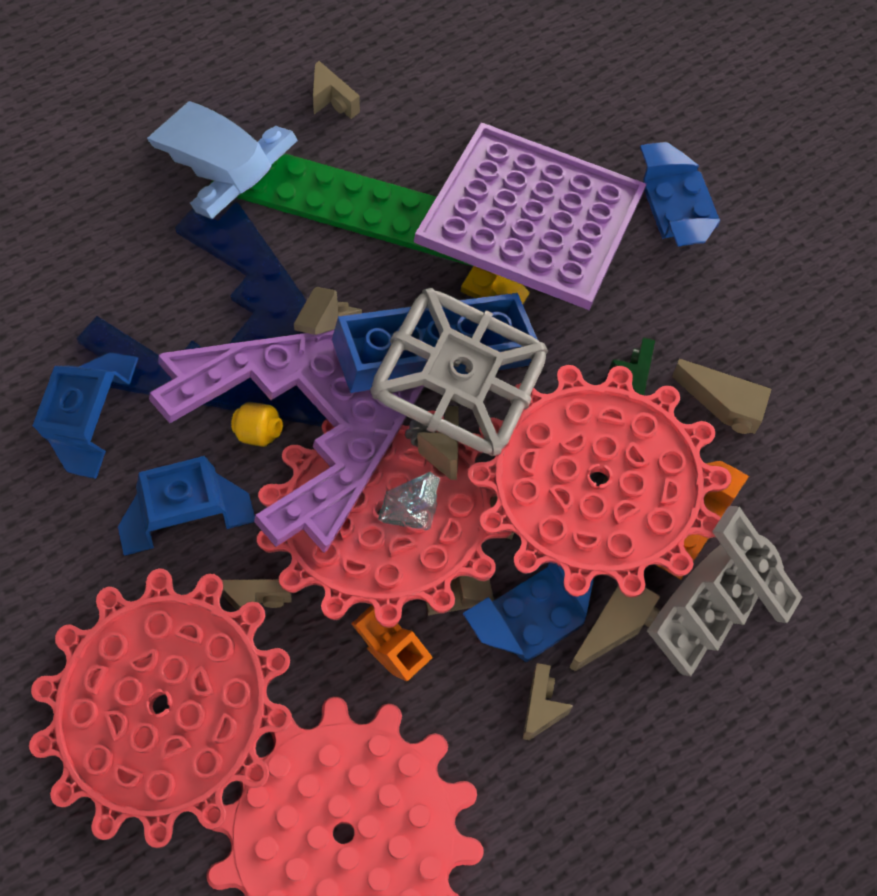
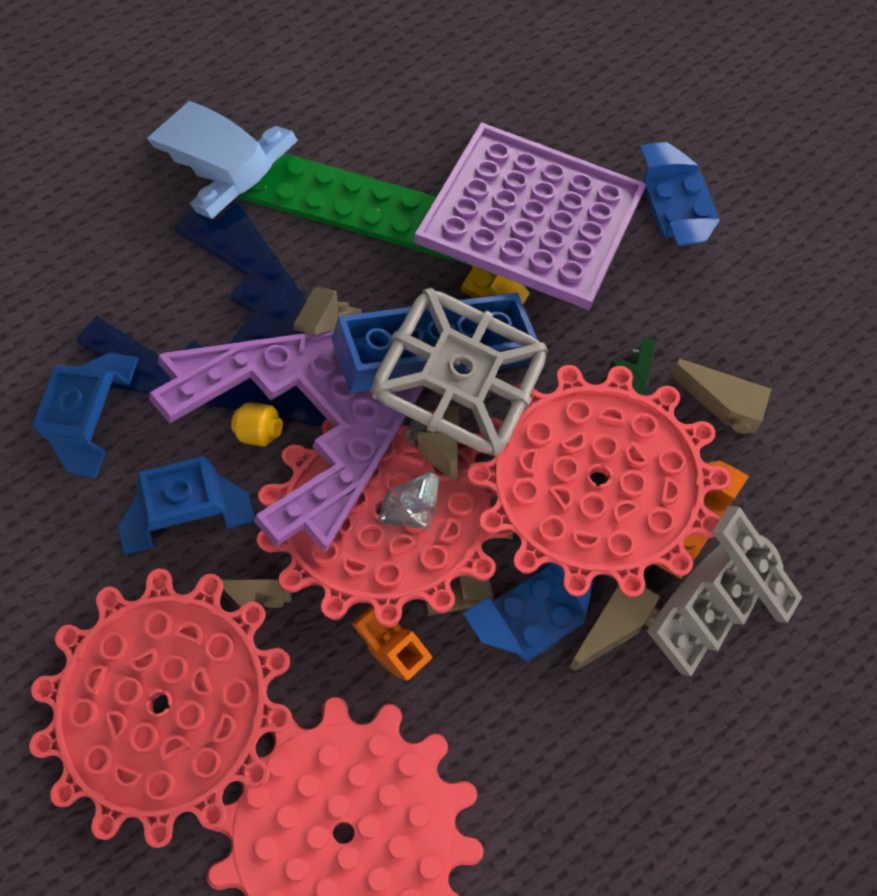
(332, 89): dark tan slope -> none
(542, 712): dark tan slope -> none

